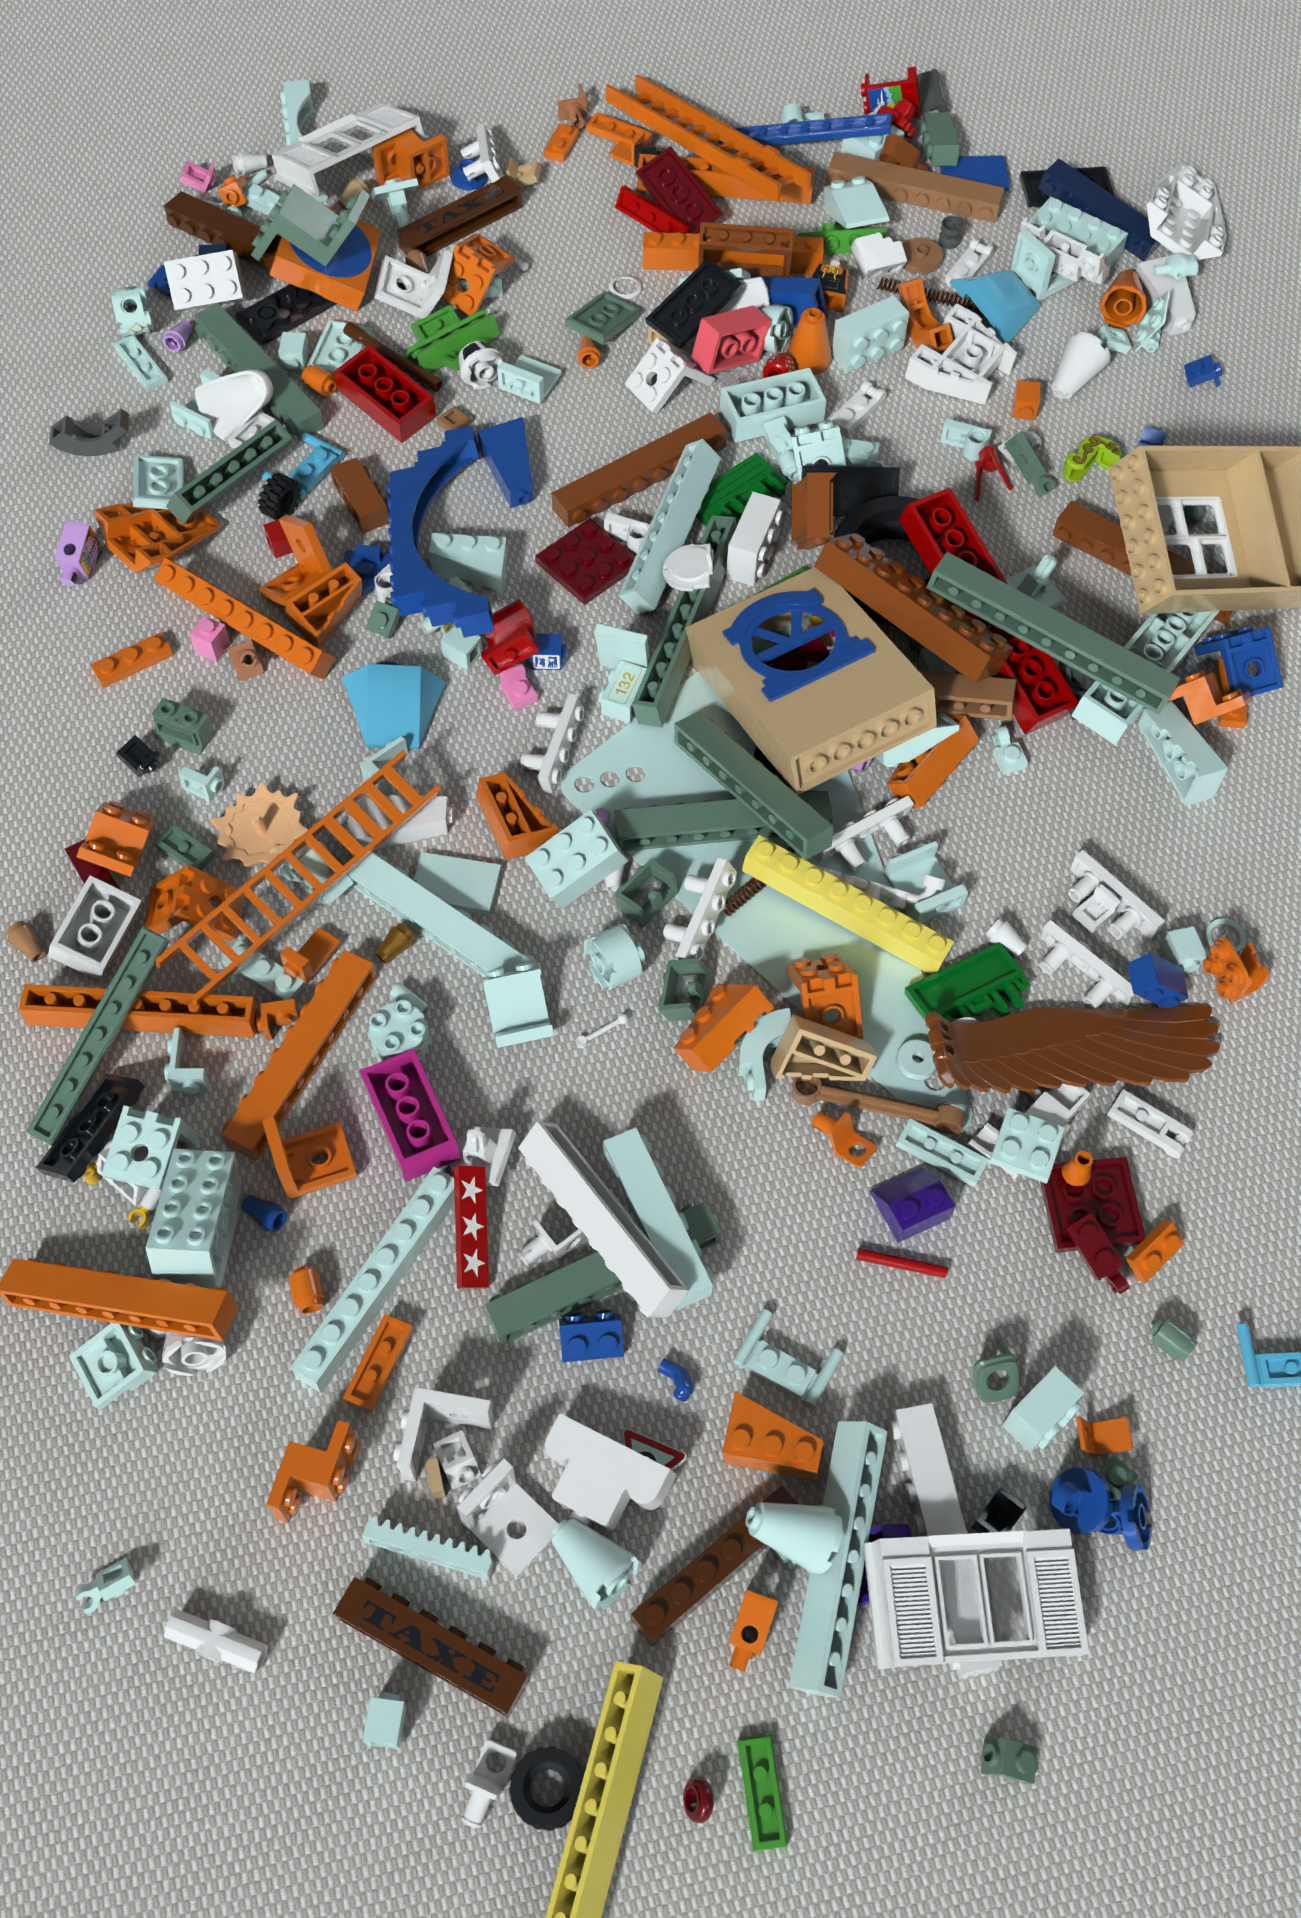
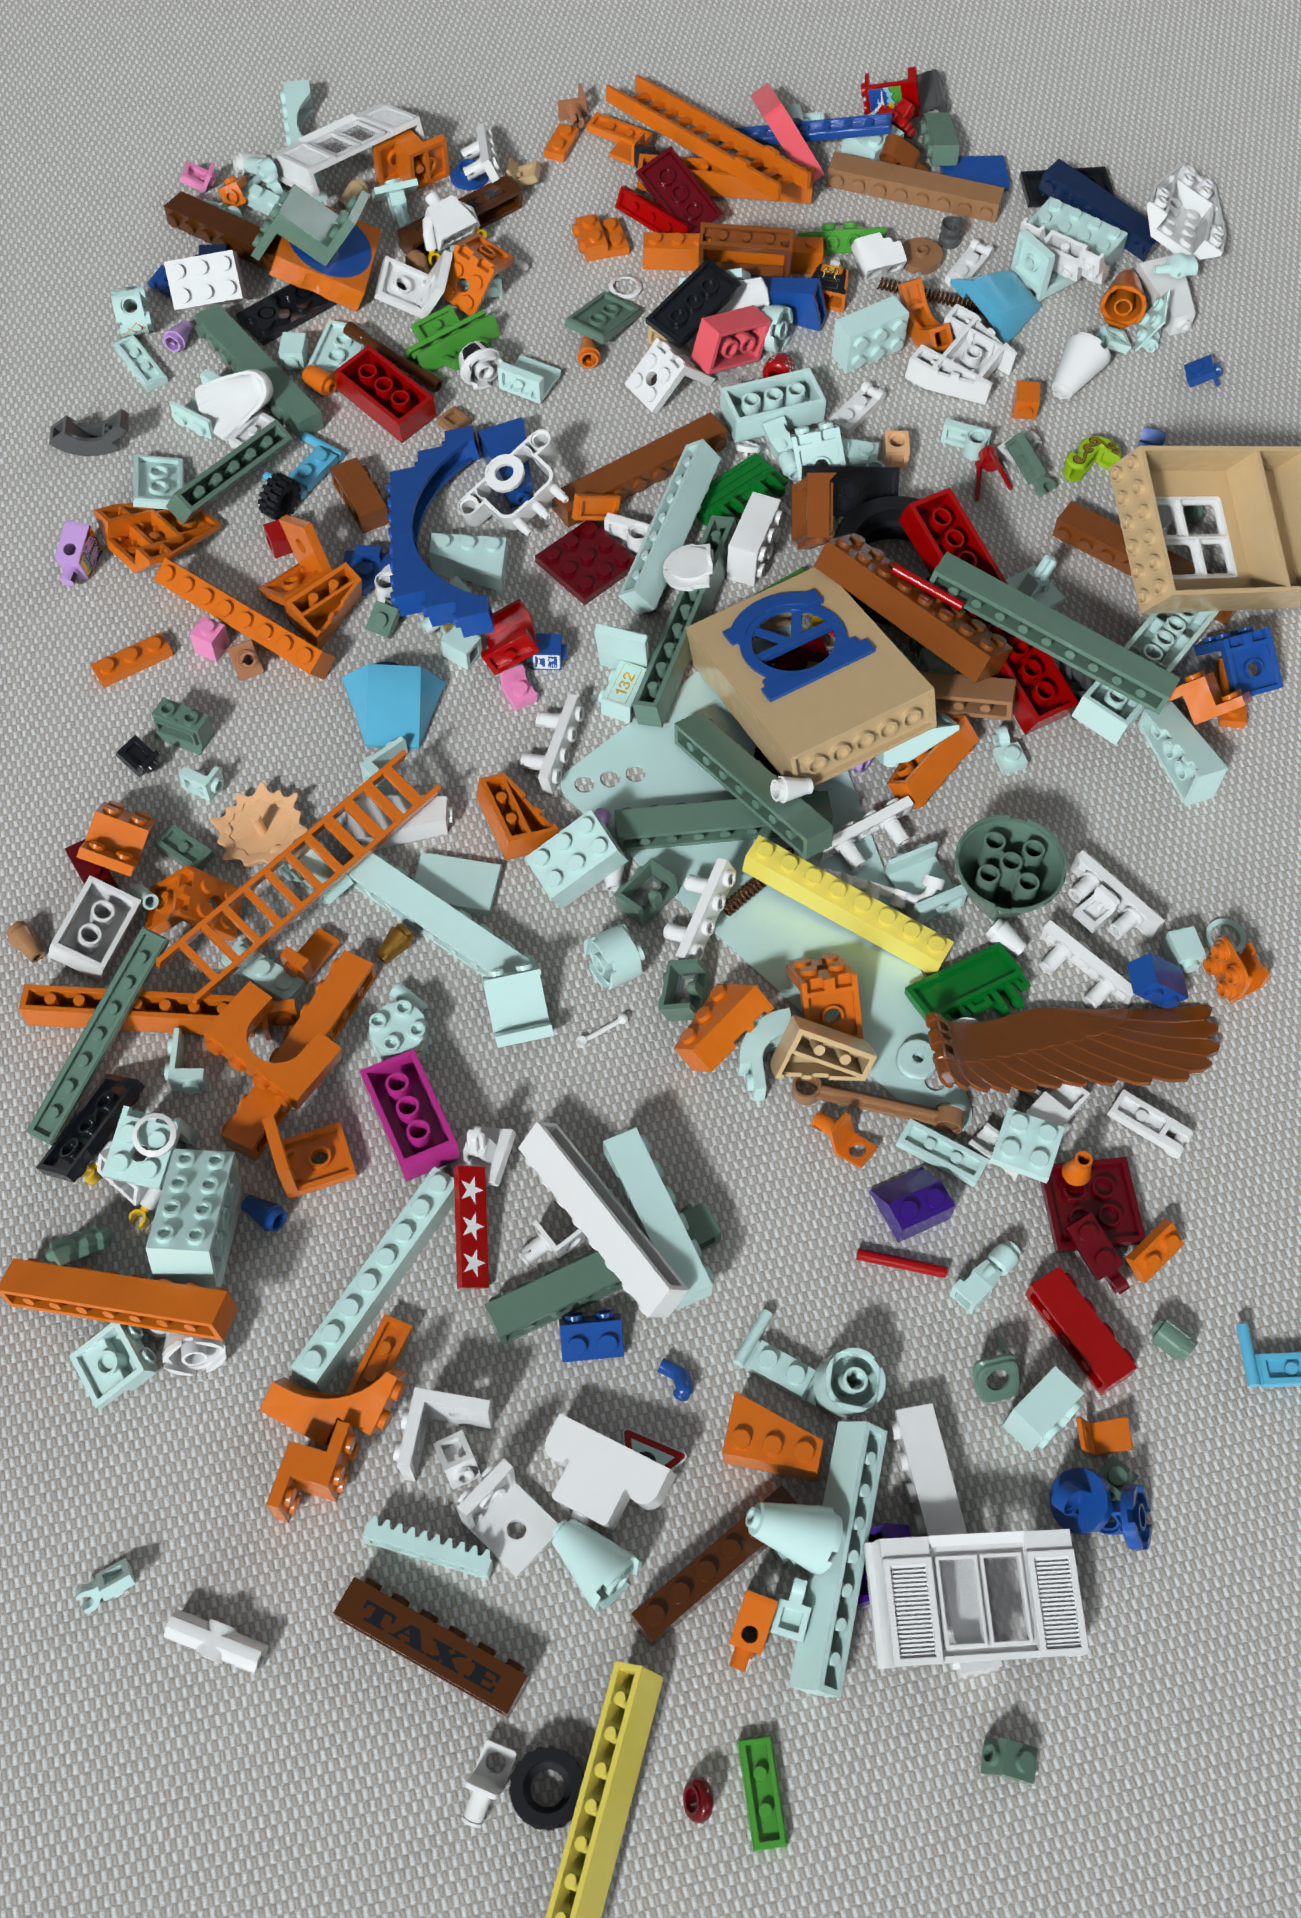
(79, 1244): none -> sand green rock
(149, 899): none -> light aqua axle
(173, 1135): none -> white piece
(267, 171): none -> light aqua bar
(289, 1080): none -> orange arch
(306, 1289): orange brick -> none
(317, 1412): none -> orange arch
(385, 1721): light aqua brick -> none
(435, 1478): tan tile -> none
(447, 223): none -> white torso
(483, 509): none -> white piece
(595, 506): none -> orange tile
(599, 237): none -> orange plate
(747, 447): none -> white piece
(785, 129): none -> coral beam
(790, 788): none -> white cone
(792, 1616): none -> light aqua plate
(811, 342): orange cone -> none
(854, 203): light aqua slope -> none
(856, 1368): none -> light aqua brick
(896, 448): none -> light nougat brick
(928, 587): none -> red bar
(984, 1277): none -> light aqua piece
(1000, 1513): black bracket -> none
(1010, 865): none -> sand green cone
(1081, 1330): none -> red brick

